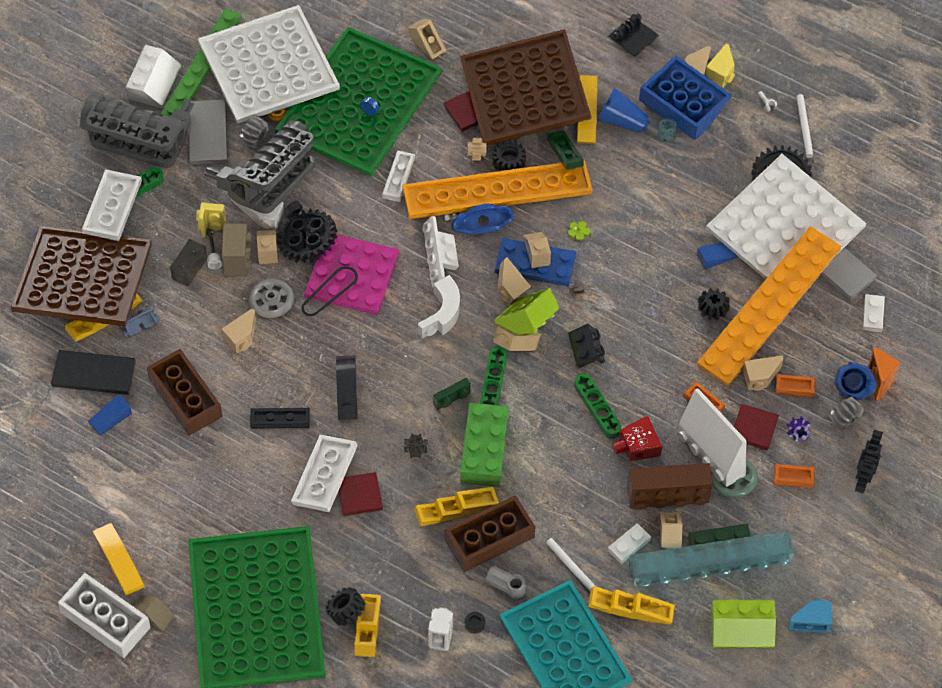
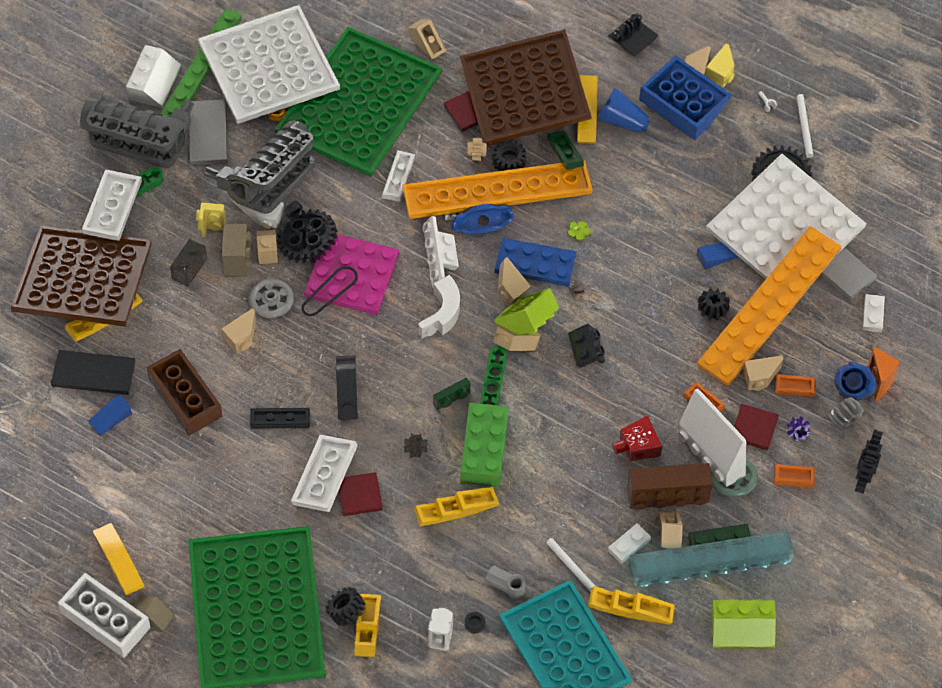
(145, 318): sand blue hinge -> none
(214, 260): white hinge -> none
(254, 132): light grey gear -> none
(369, 106): blue tile -> none
(489, 533): reddish brown brick -> none
(537, 249): tan slope -> none
(600, 404): green beam -> none
(668, 134): clear light blue wheel -> none
(813, 617): dark azure slope -> none

